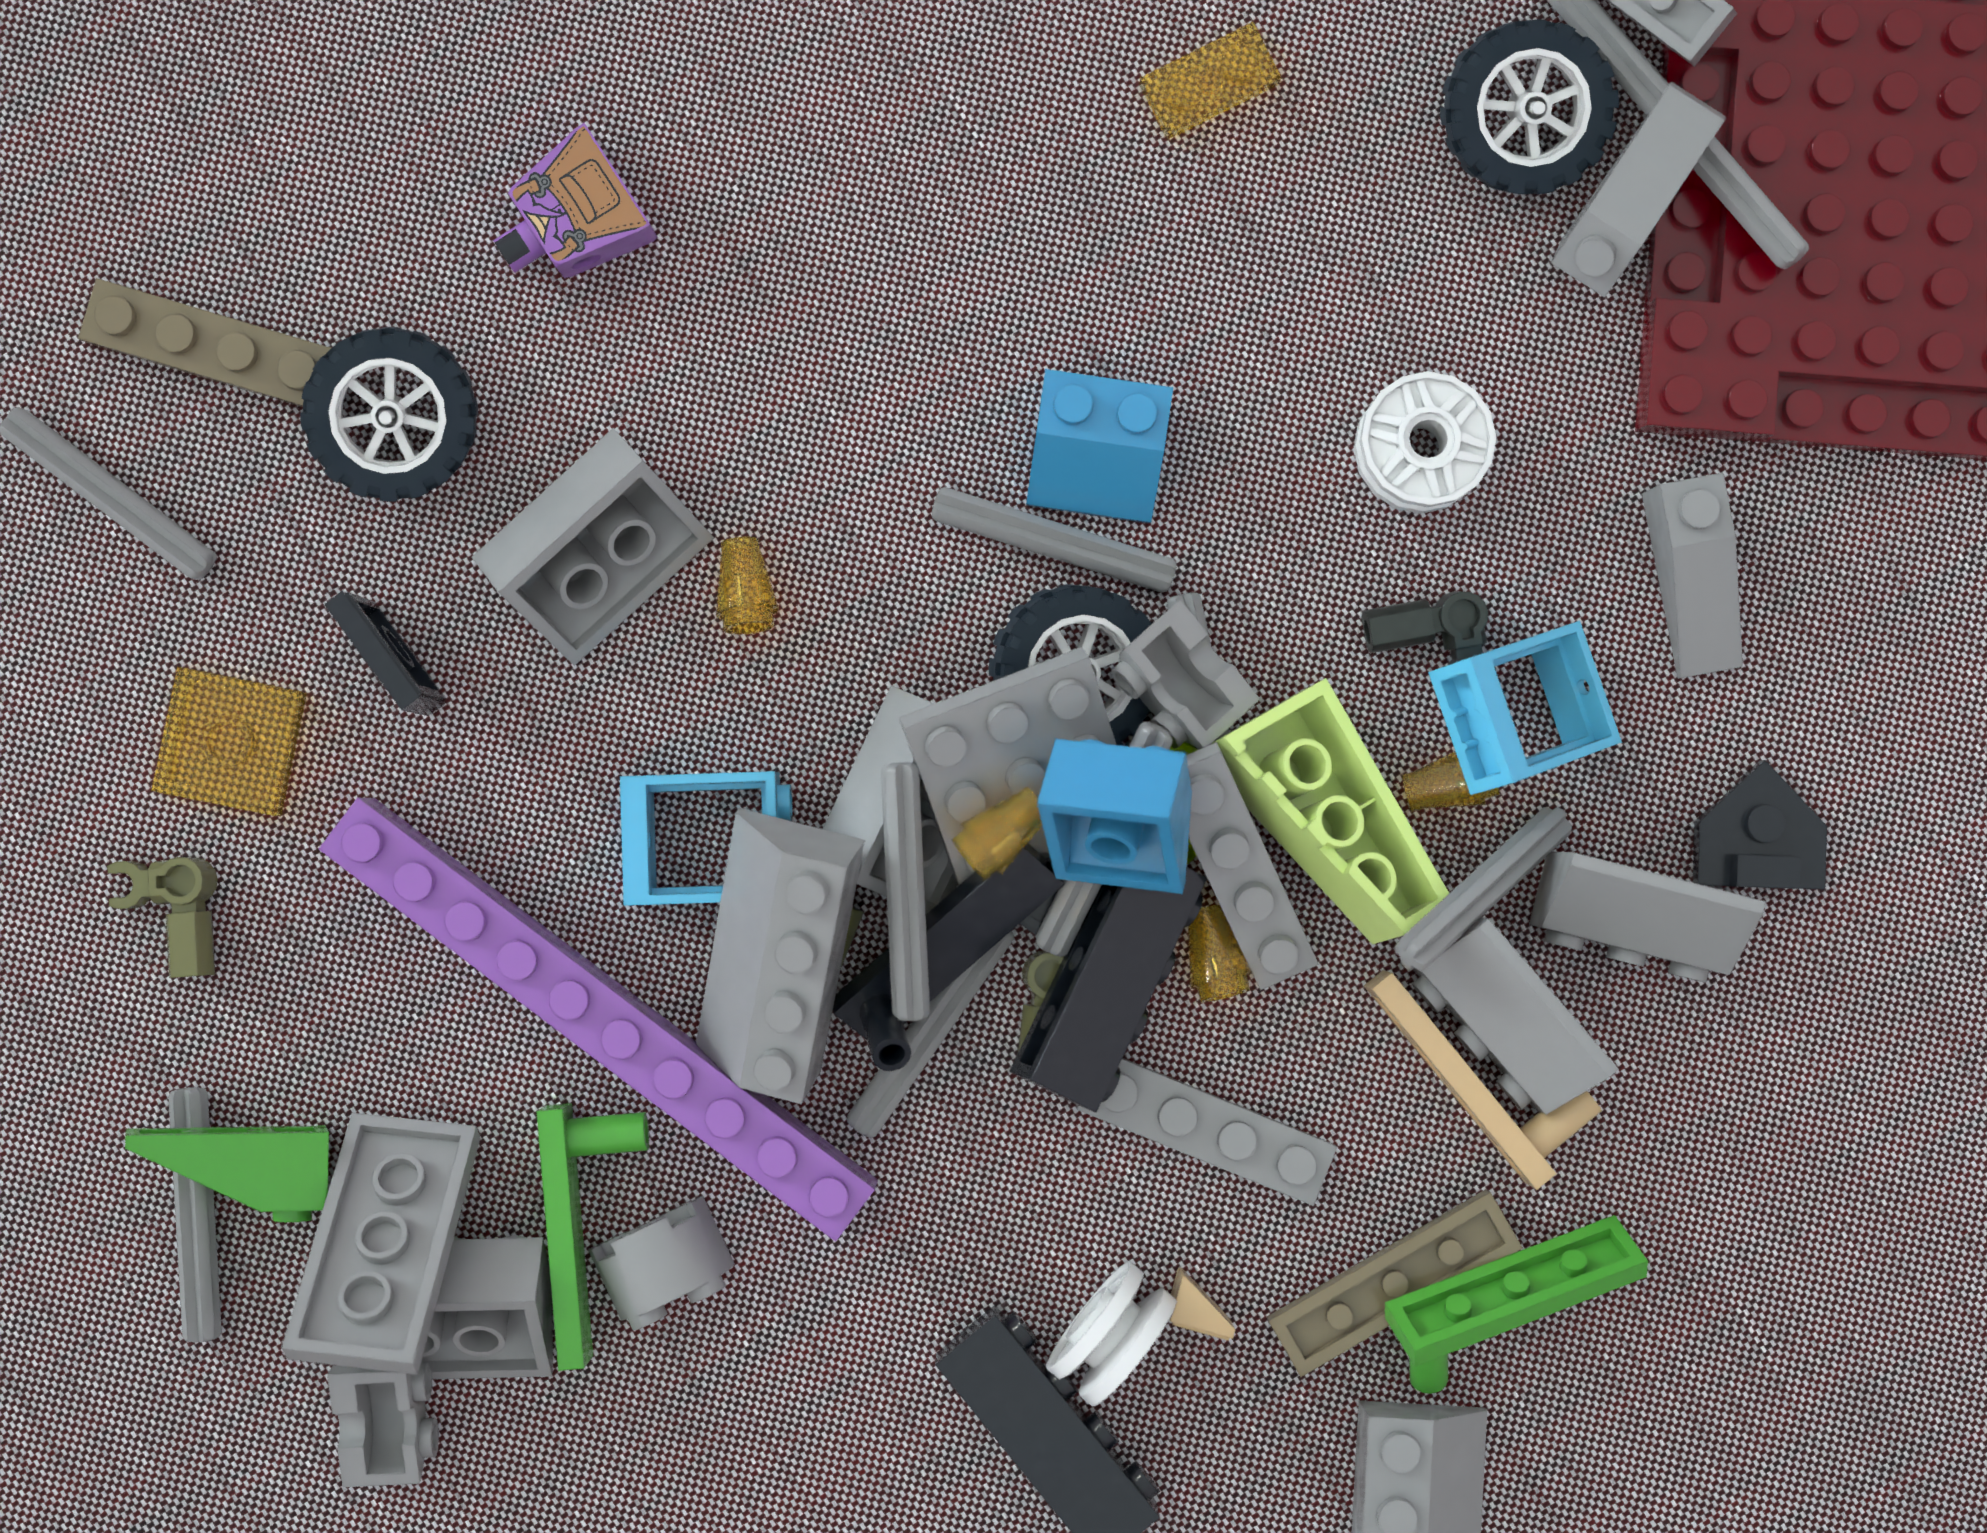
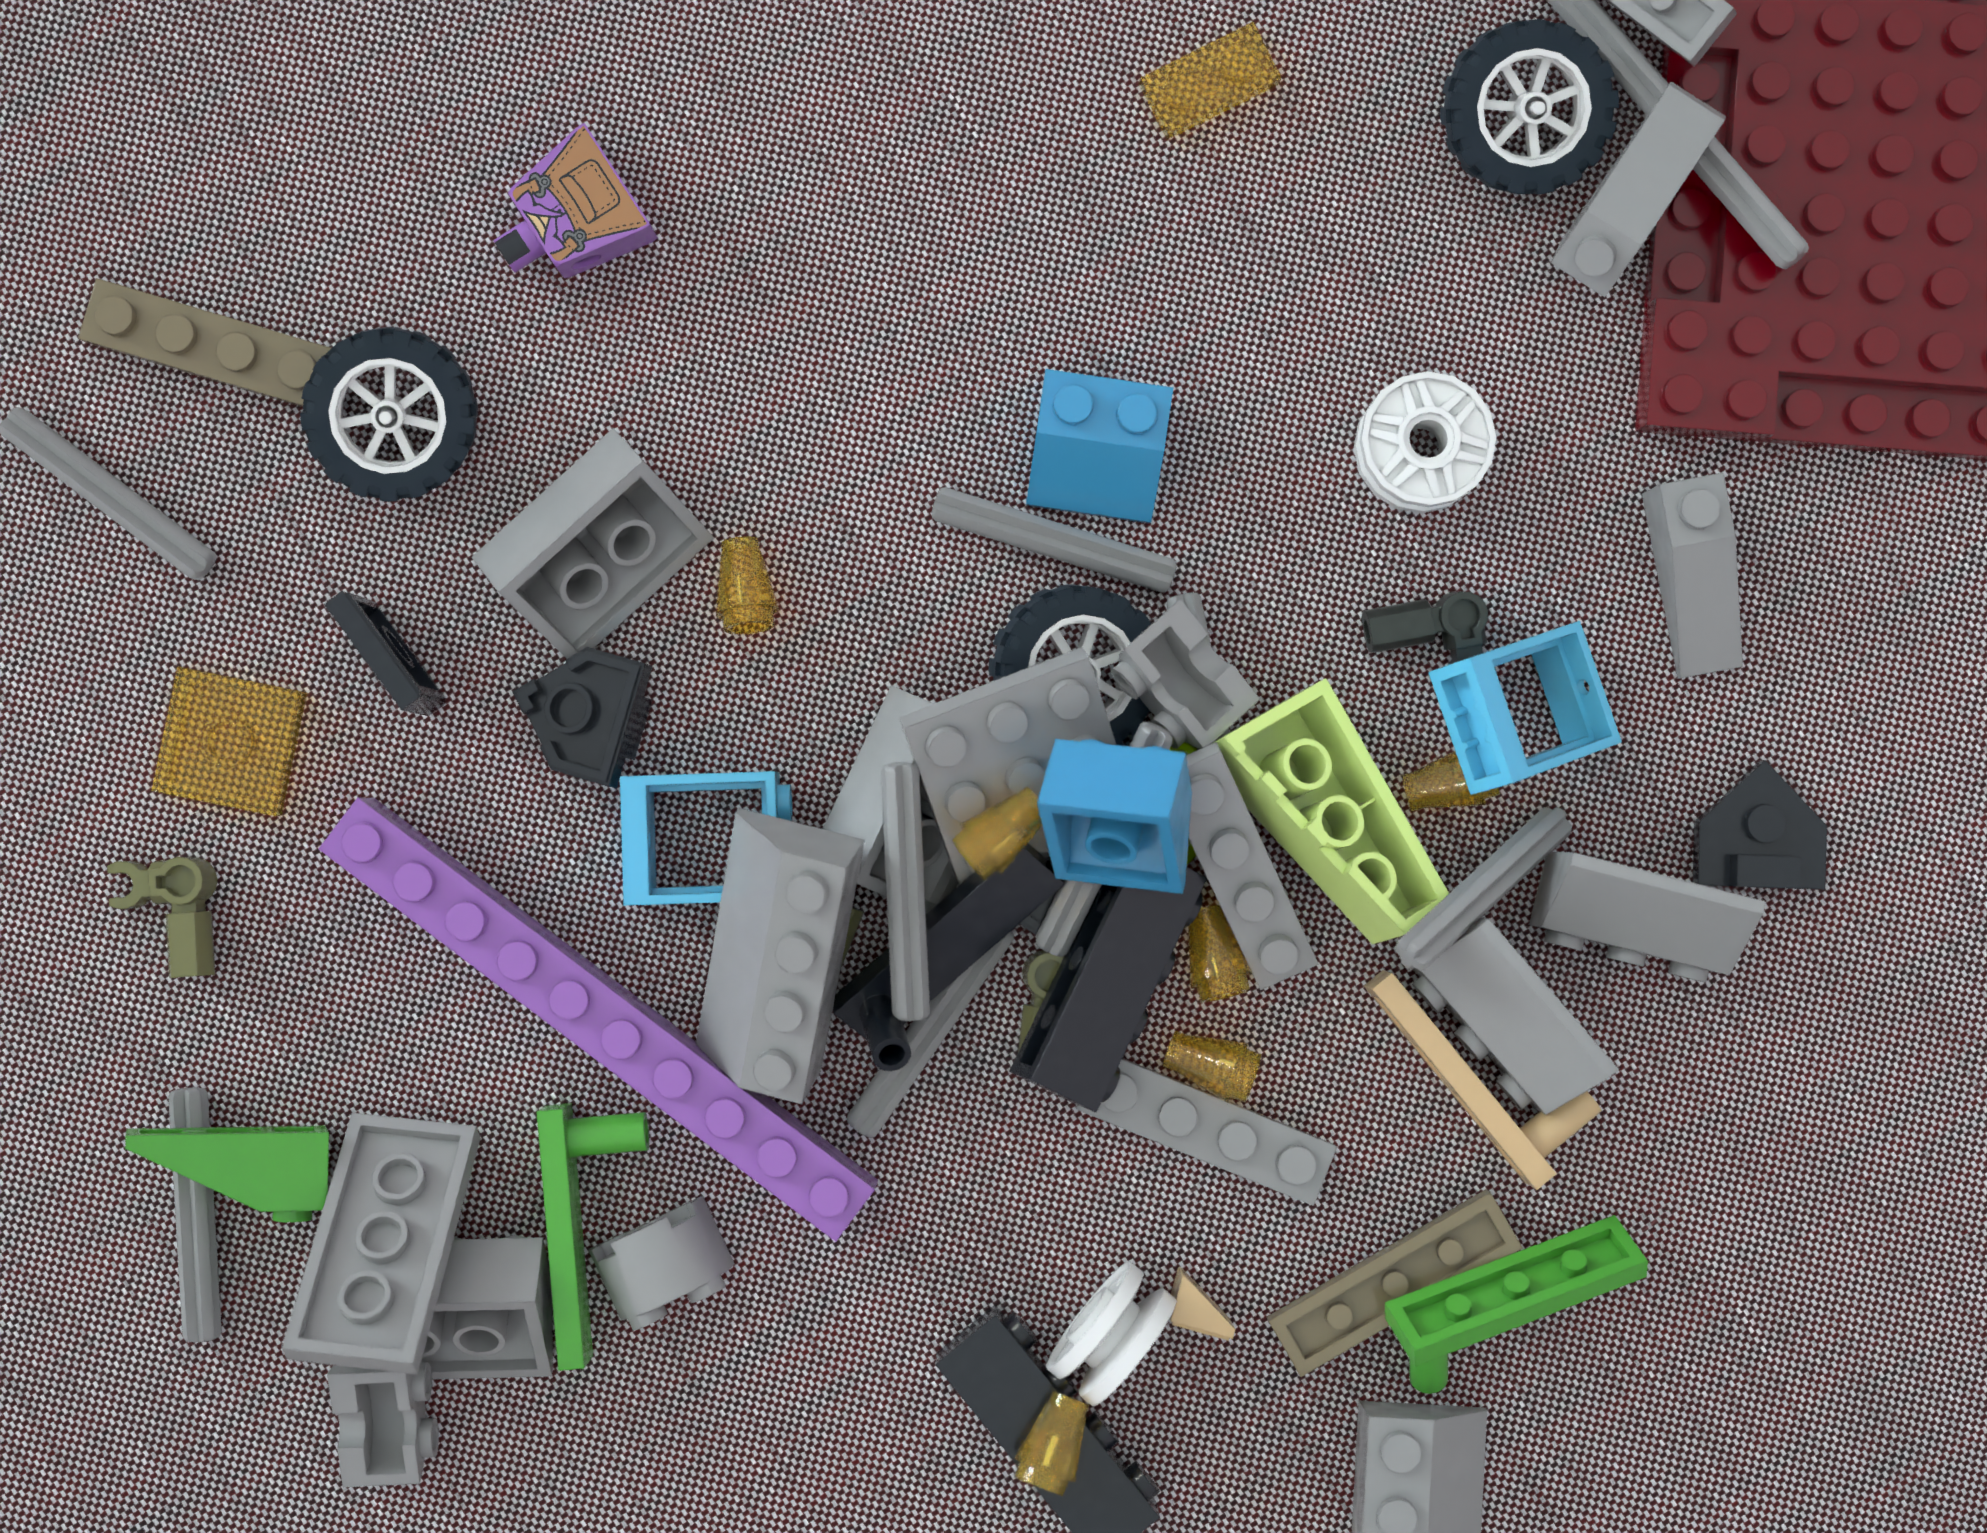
(589, 714): none -> black plate
(1053, 1445): none -> clear yellow cone
(1214, 1064): none -> clear yellow cone

